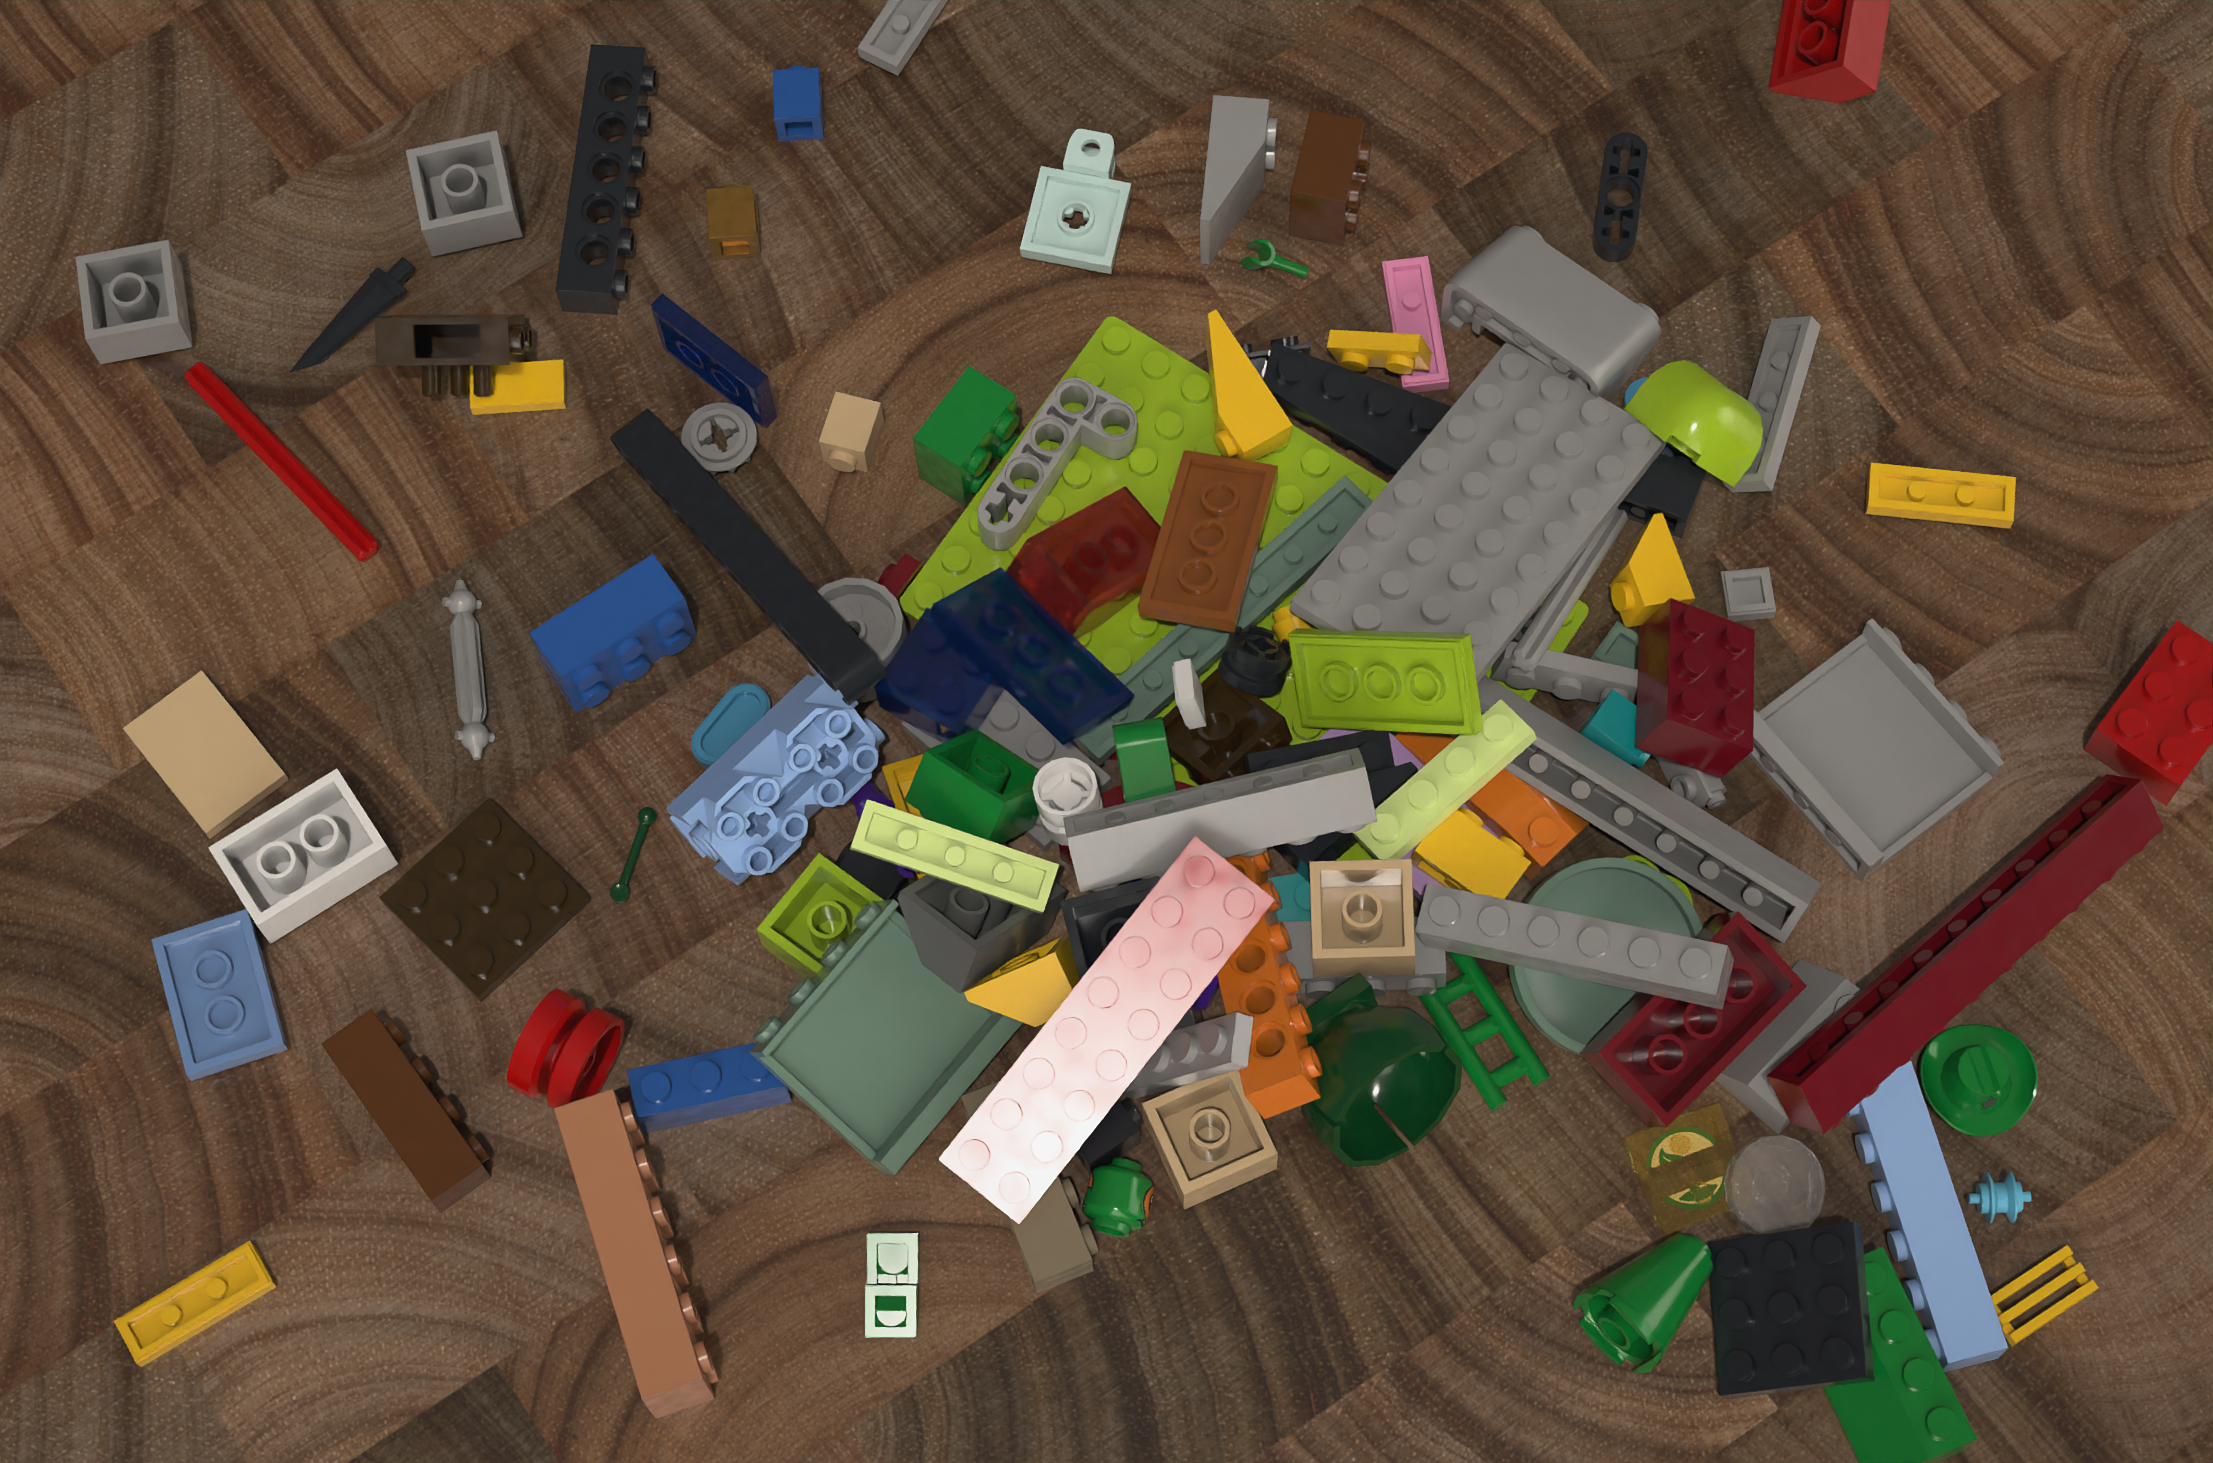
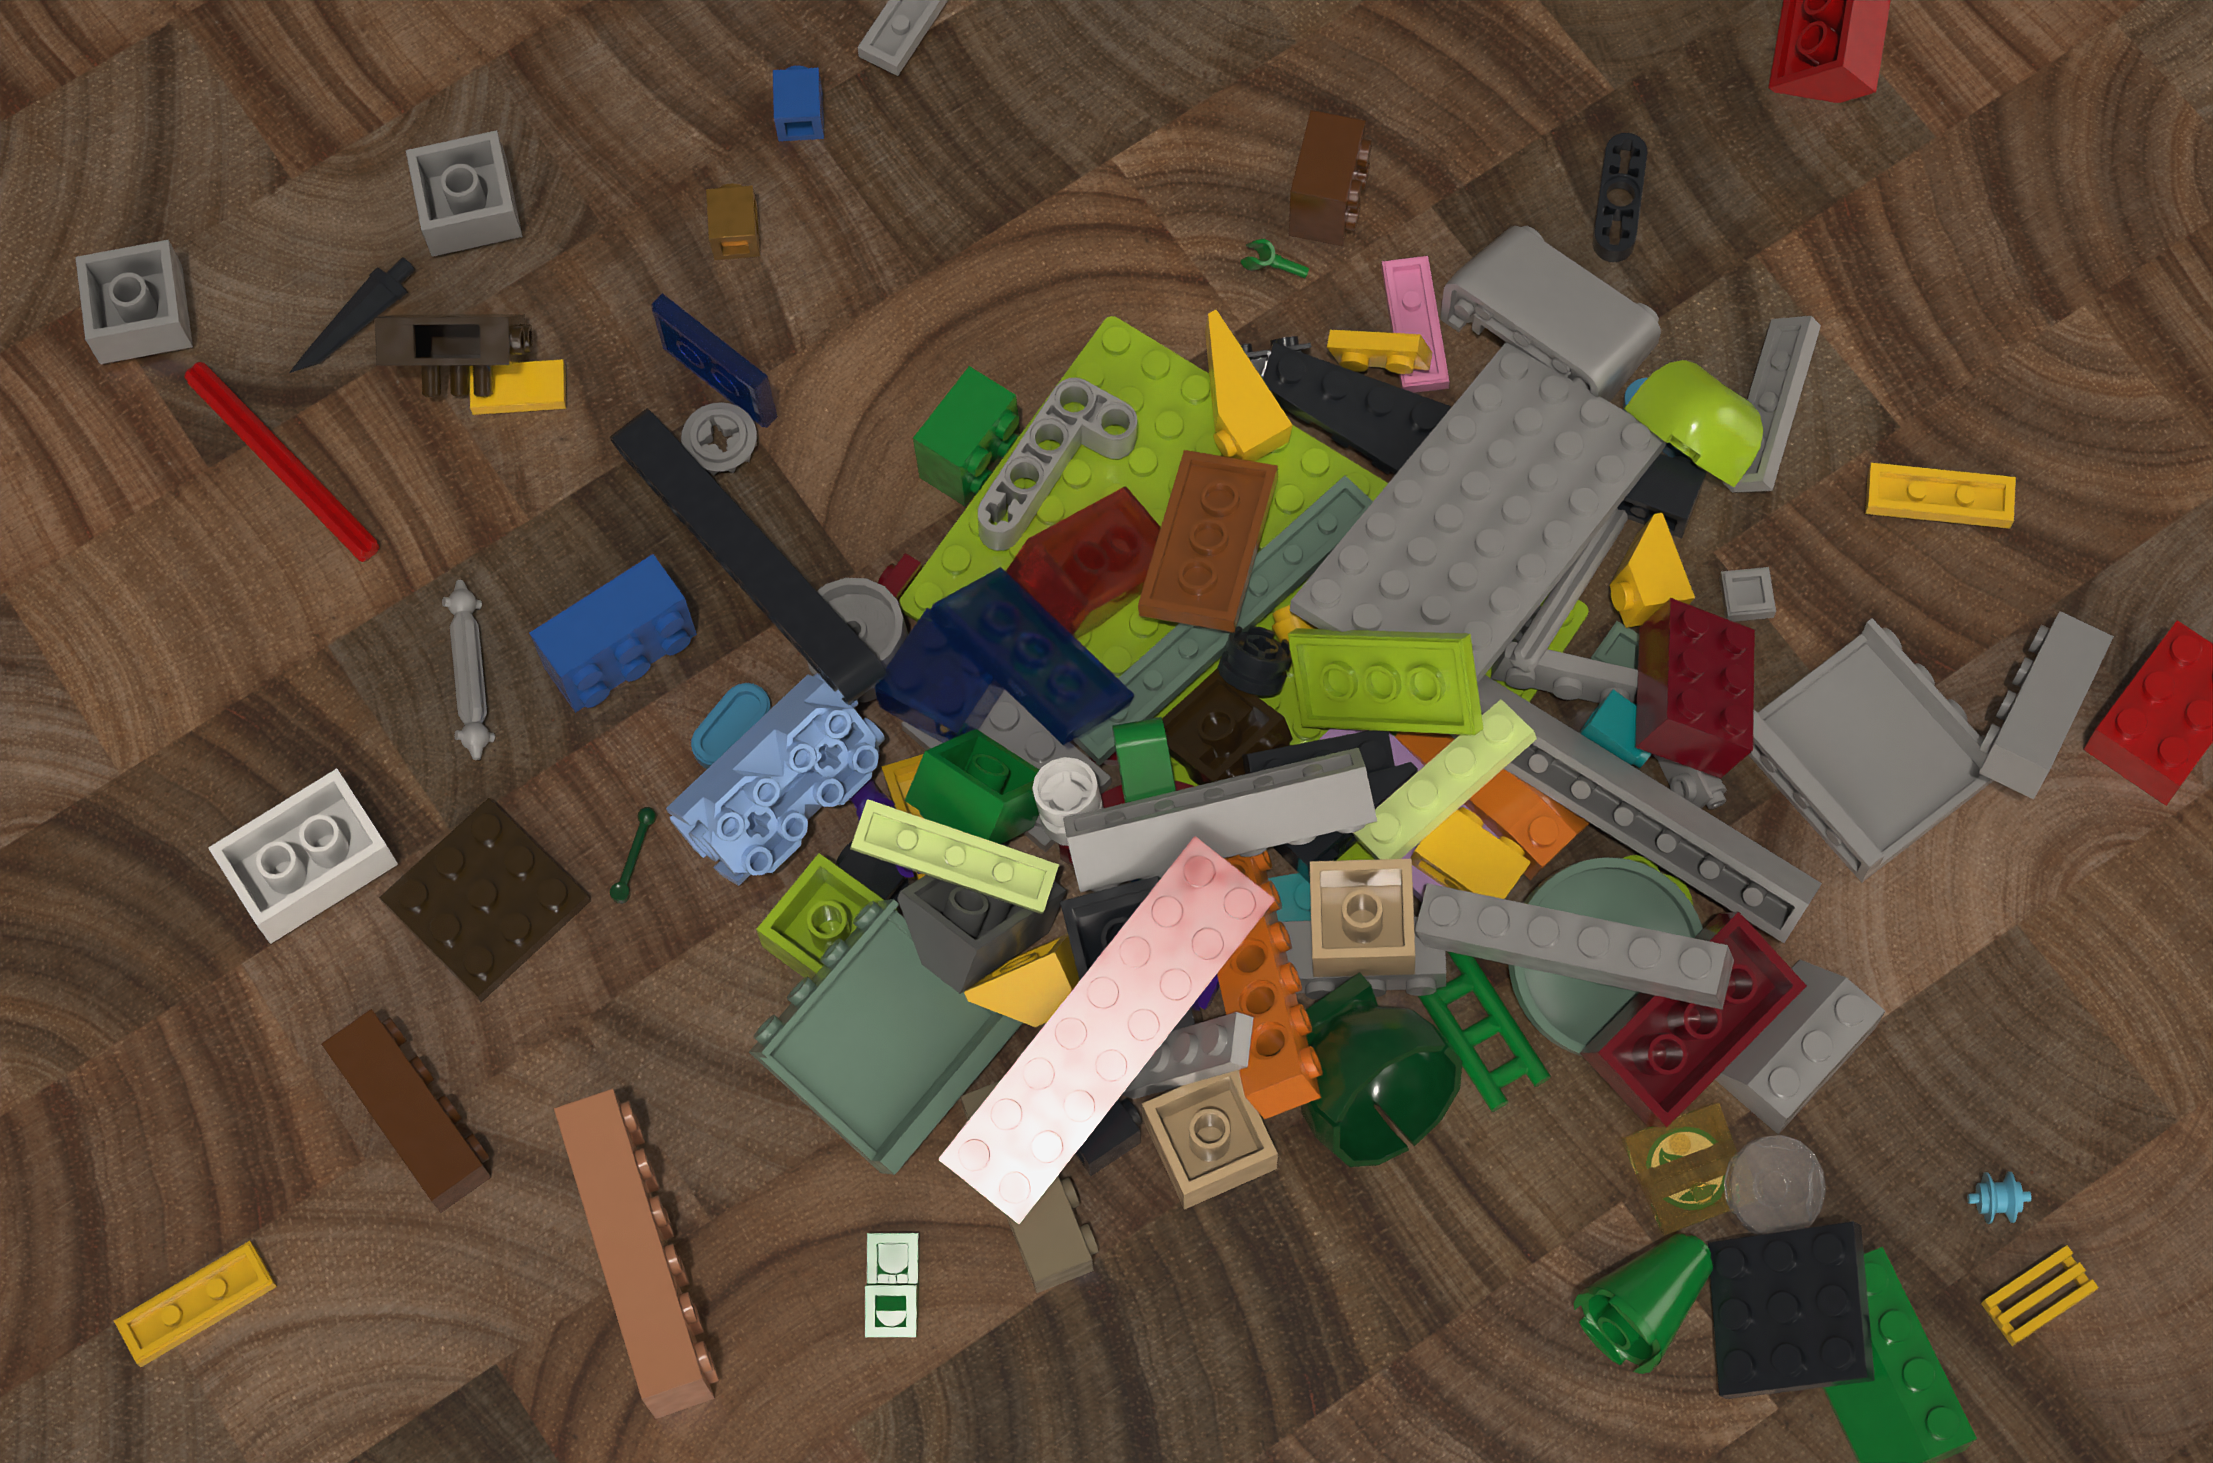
(205, 754): tan tile -> none
(219, 994): medium blue plate -> none
(565, 1050): red wheel -> none
(610, 73): black brick -> none
(703, 1088): blue brick -> none
(851, 432): tan brick -> none
(1081, 186): light aqua plate -> none
(1118, 1198): green head -> none
(1188, 694): white tile -> none
(1238, 154): light grey slope -> none
(1926, 1223): light blue brick -> none
(1965, 953): dark red brick -> none
(1979, 1078): green hat -> none
(2045, 705): none -> light grey brick

